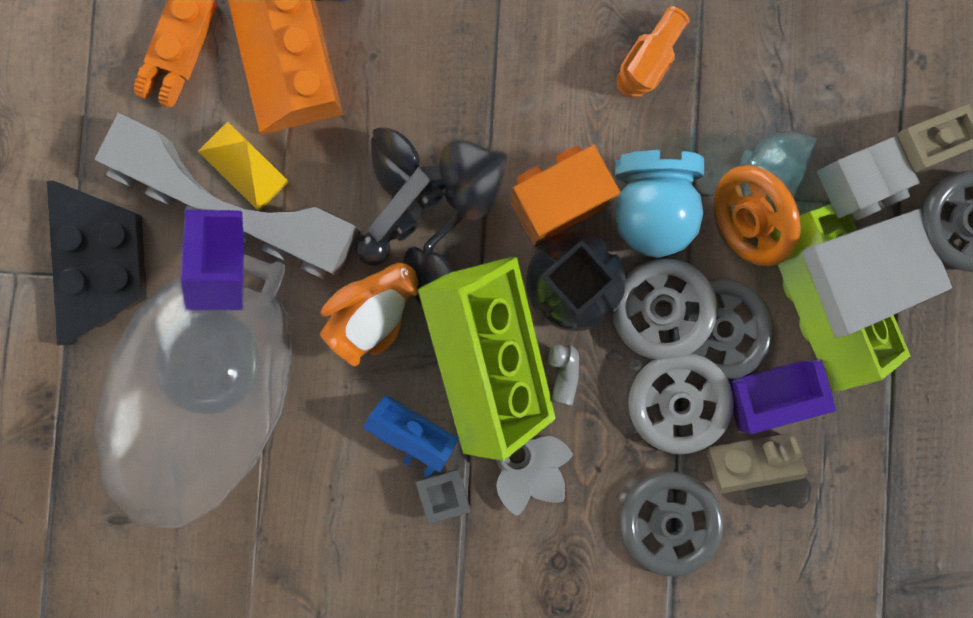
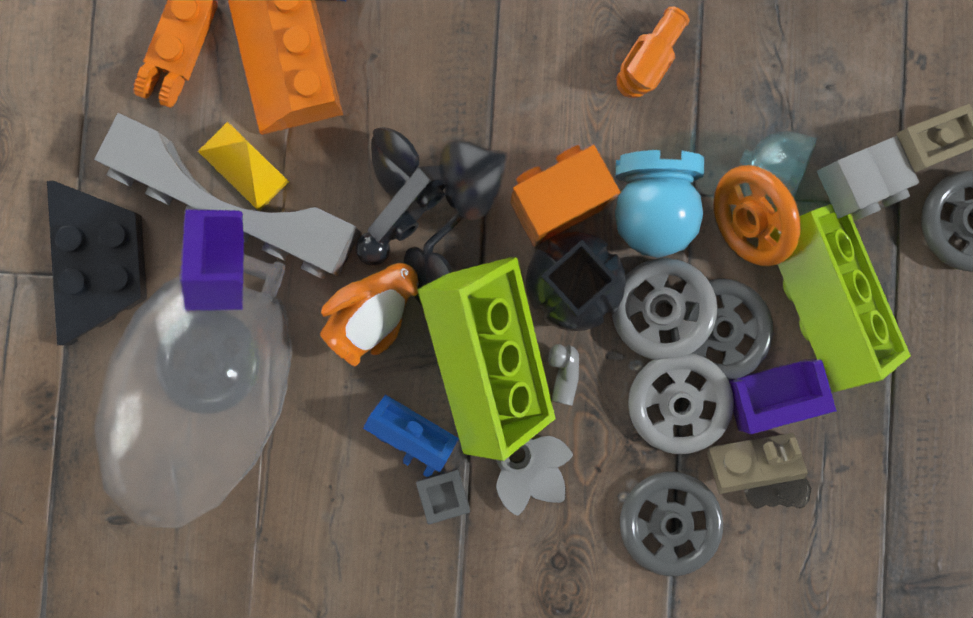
(875, 272): light grey tile -> none

